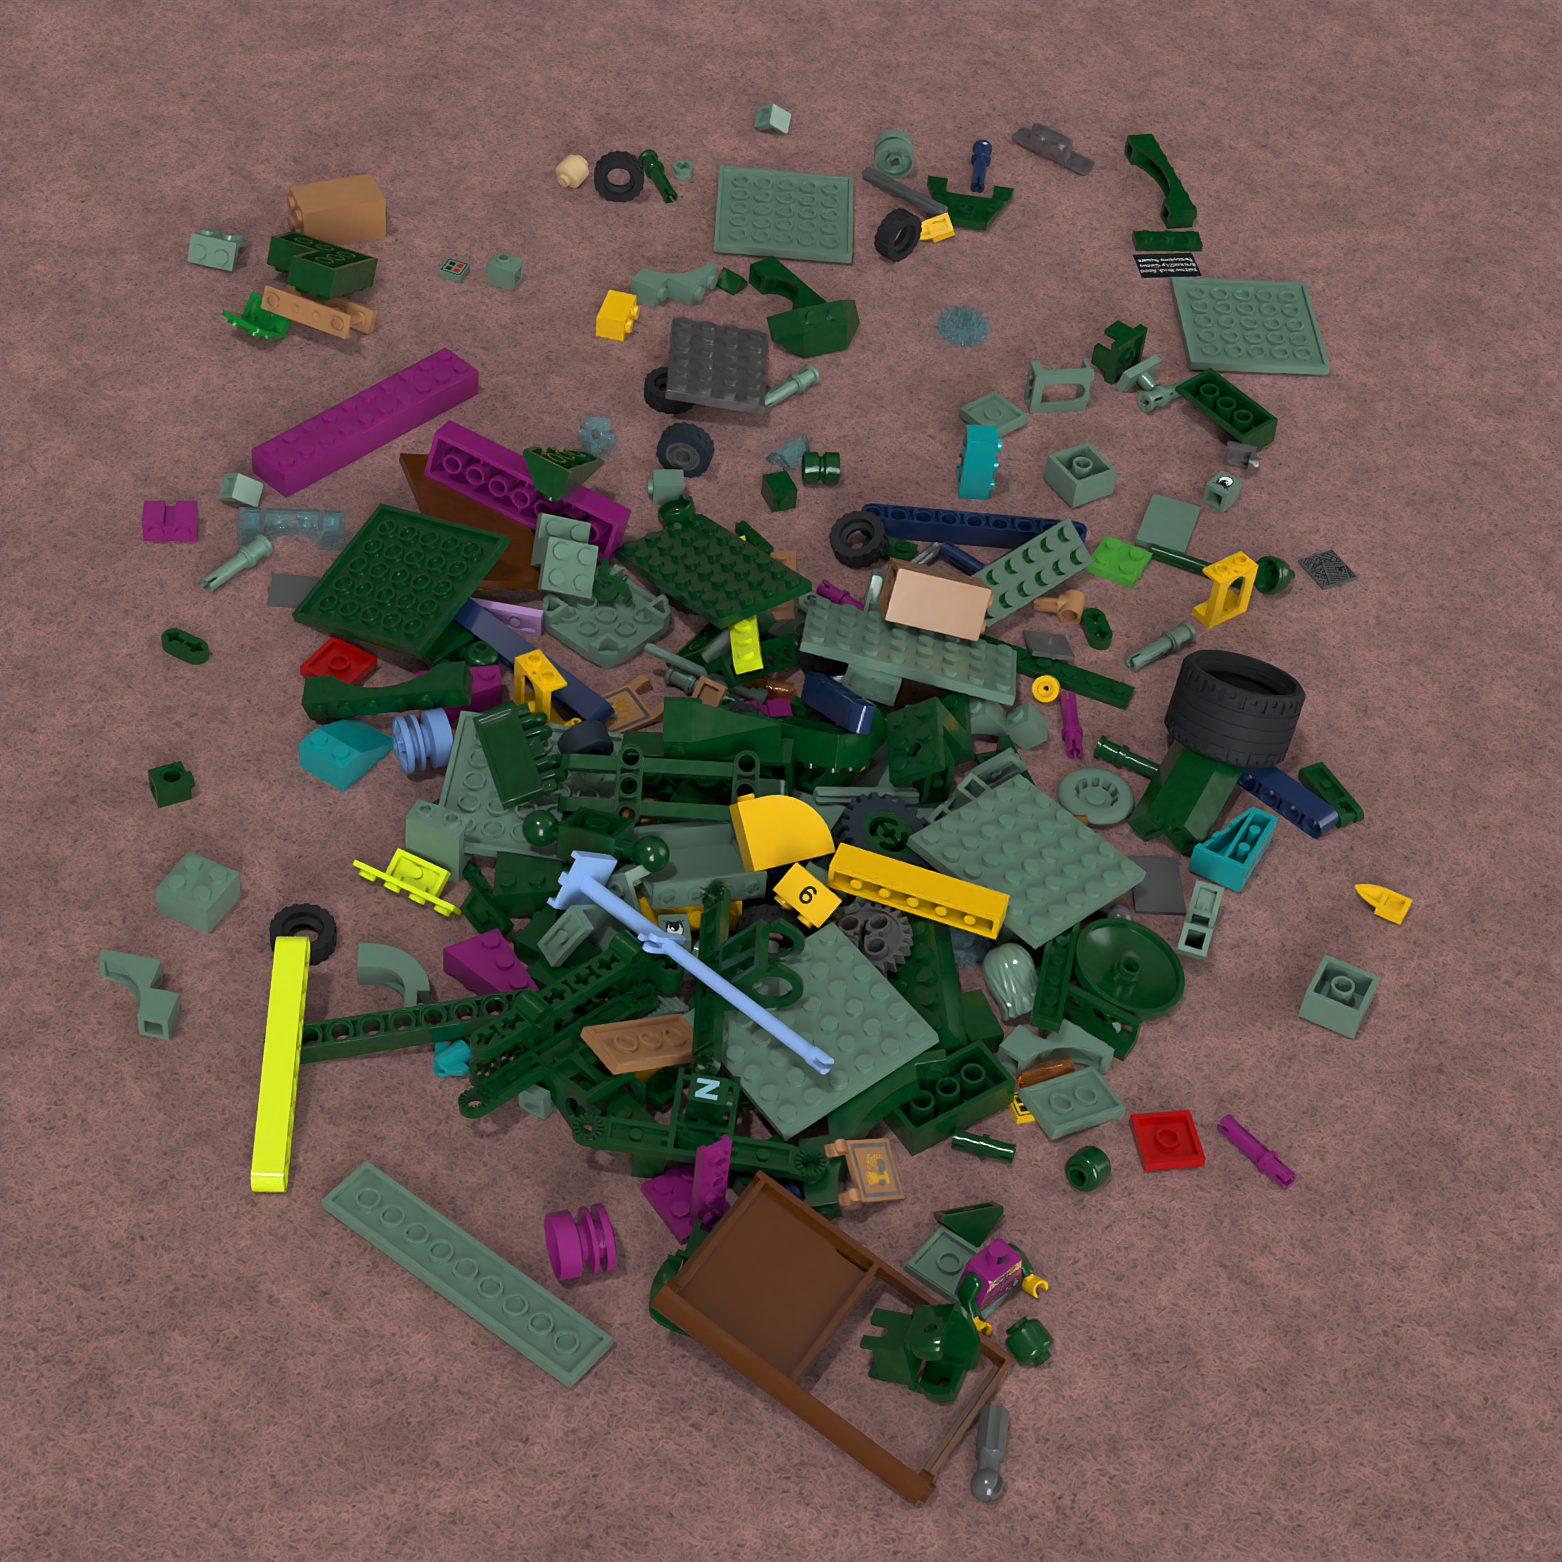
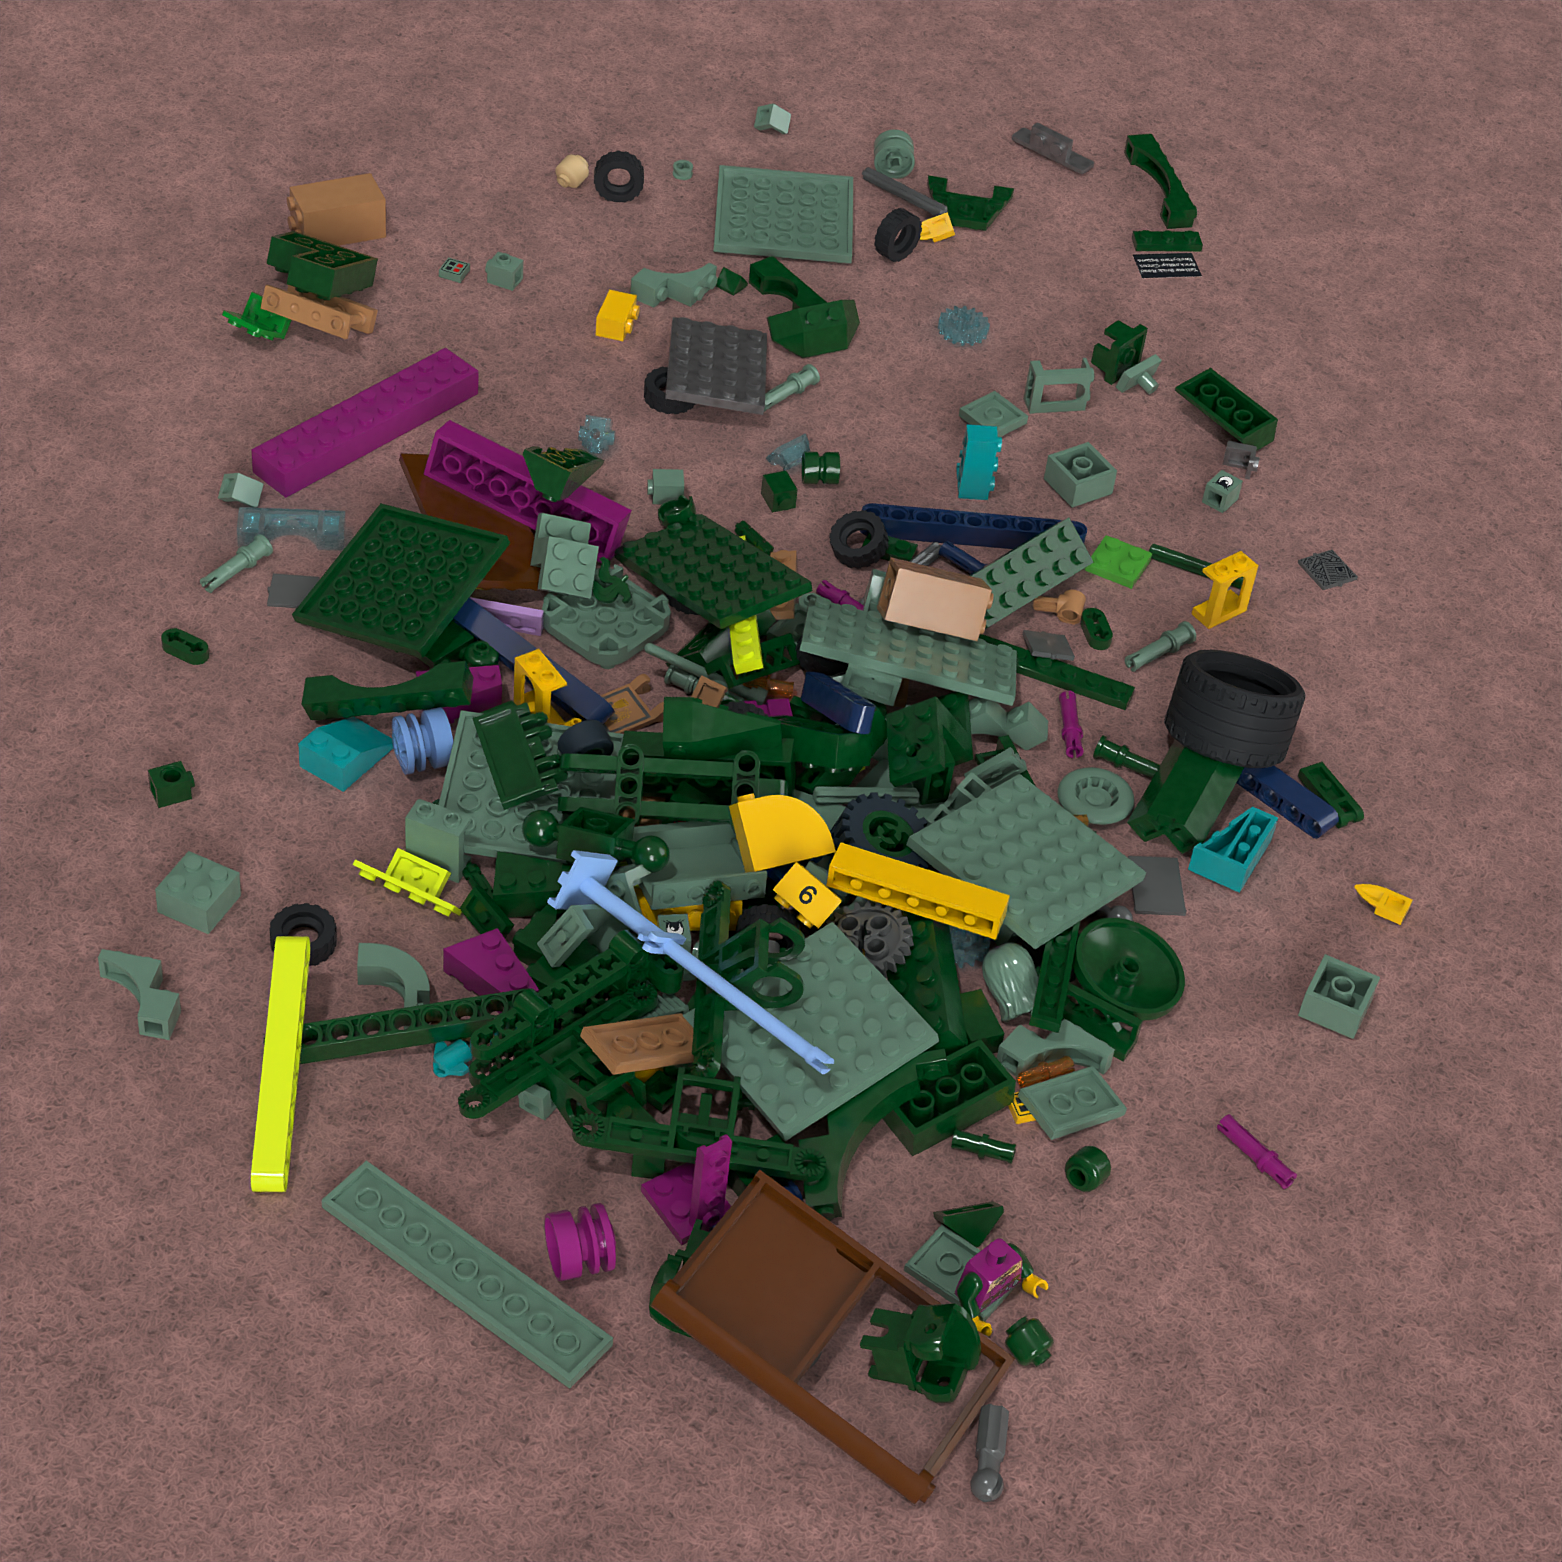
(170, 522): magenta brick -> none
(214, 249): sand green bracket -> none
(339, 660): red plate -> none
(655, 170): dark green pin -> none
(686, 449): black wheel -> none
(708, 1098): dark green brick -> none
(871, 1171): medium nougat flag -> none
(980, 161): dark blue pin -> none
(1039, 688): yellow tile -> none
(1158, 396): sand green pin -> none
(1167, 524): sand green tile -> none
(1167, 1140): red plate -> none
(1200, 920): sand green arch -> none
(1249, 326): sand green plate -> none
(1273, 575): dark green helmet -> none

